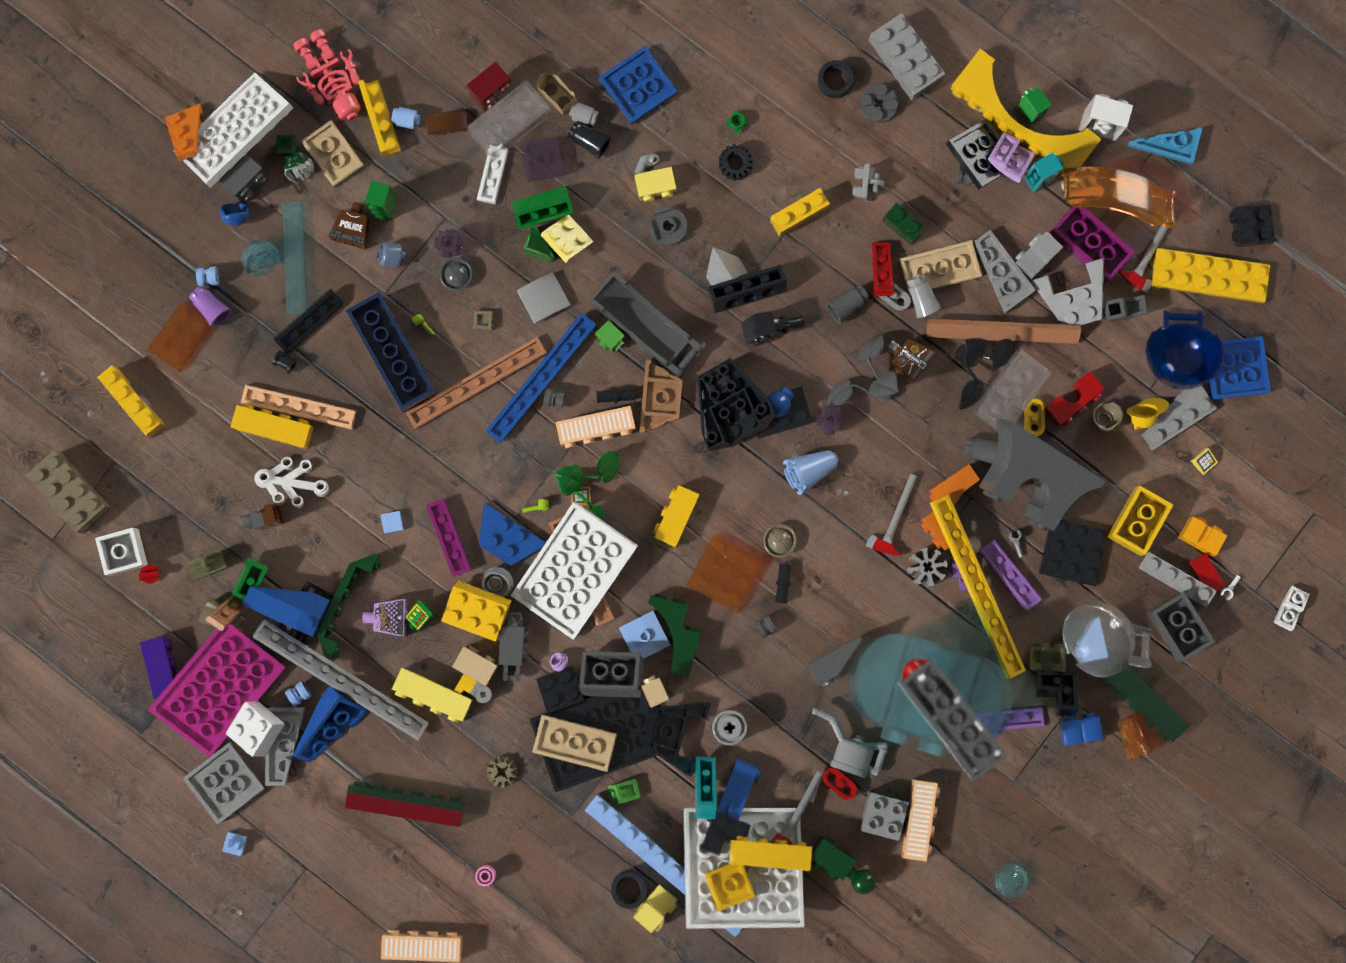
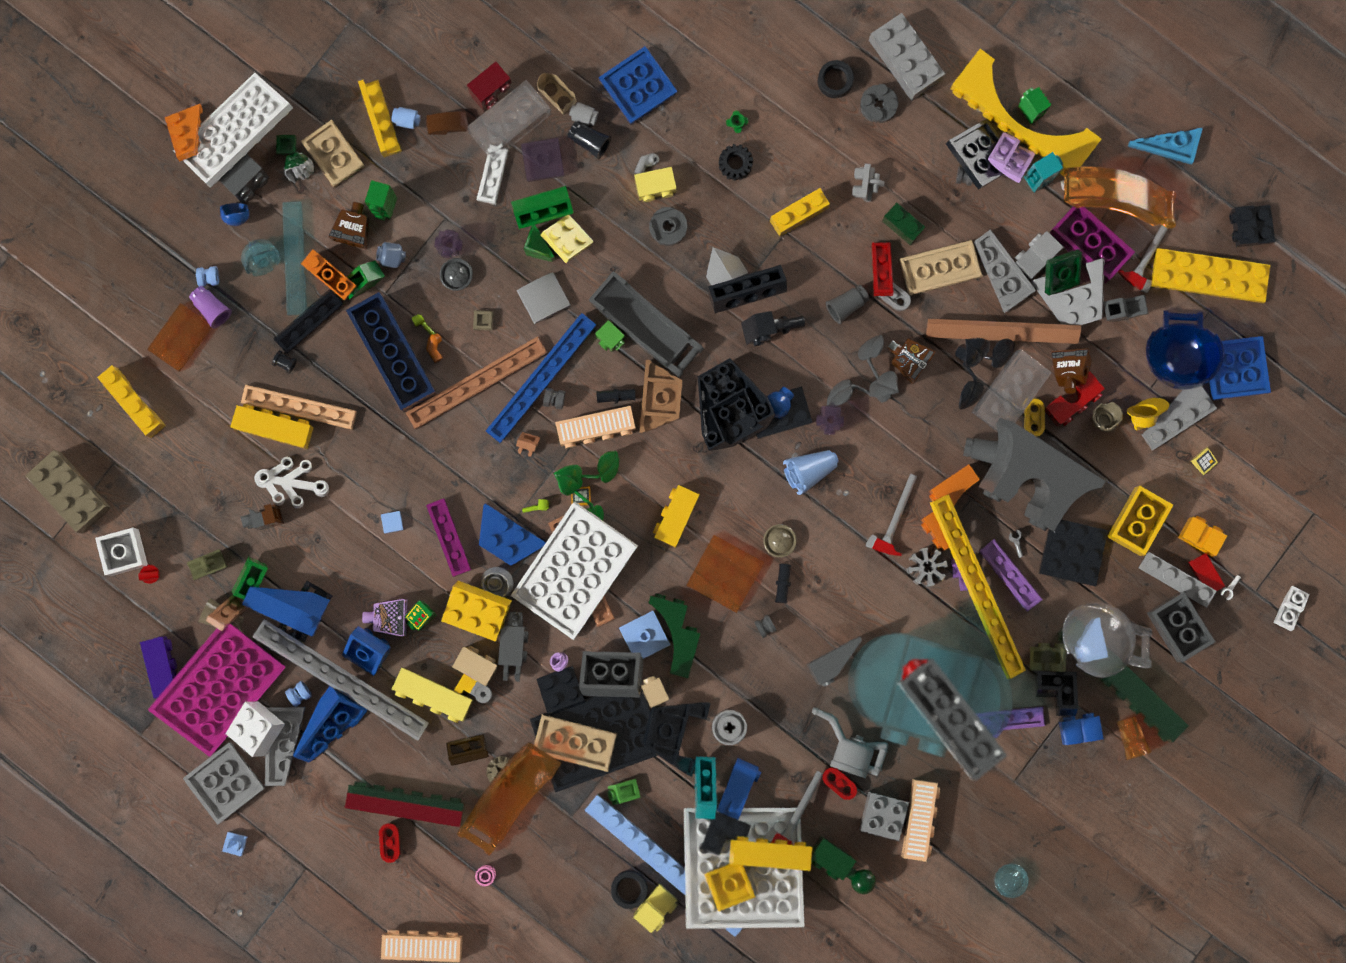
(328, 274): none -> orange slope
(330, 647): dark green slope -> none
(338, 89): coral piece -> none
(365, 277): none -> green slope
(366, 650): none -> blue brick
(389, 842): none -> red plate
(432, 344): none -> orange arm
(467, 750): none -> dark brown slope
(508, 796): none -> clear orange windscreen
(527, 442): none -> nougat tile
(922, 296): light grey plant -> none
(1063, 272): none -> dark green tile
(1071, 368): none -> reddish brown torso
(1106, 117): white brick -> none

